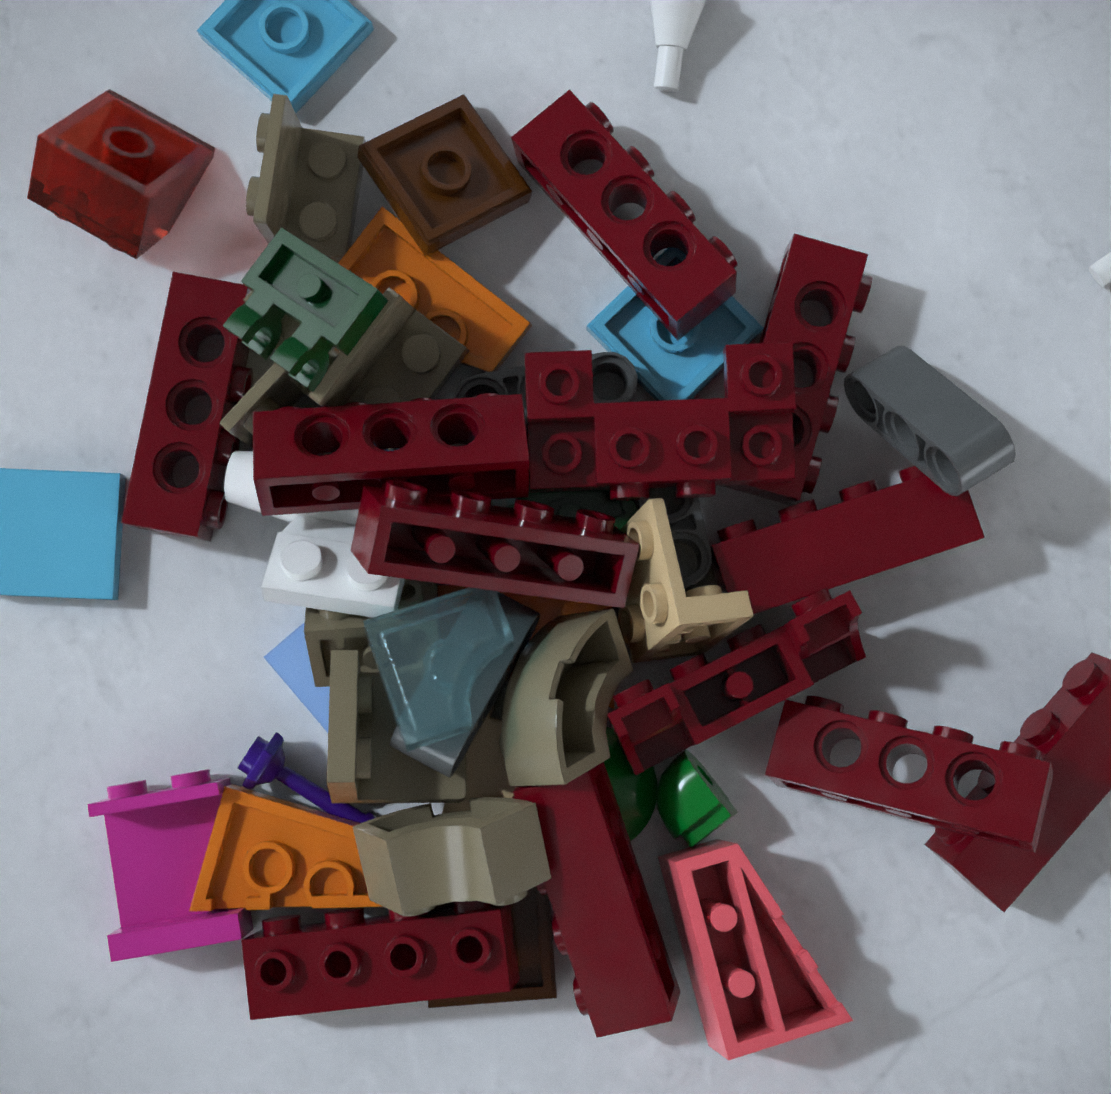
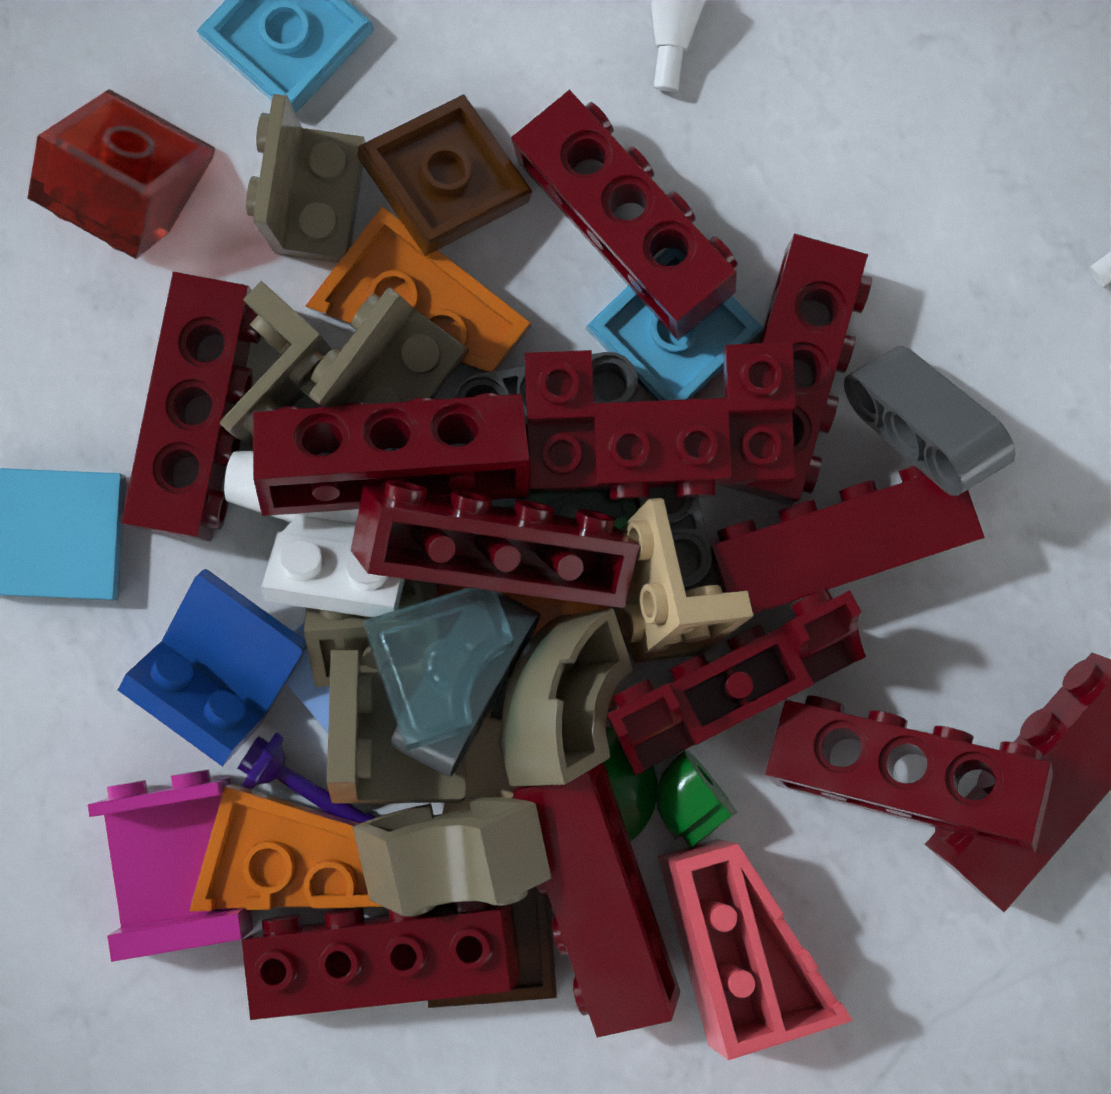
(215, 668): none -> blue bracket
(313, 291): dark green plate -> none

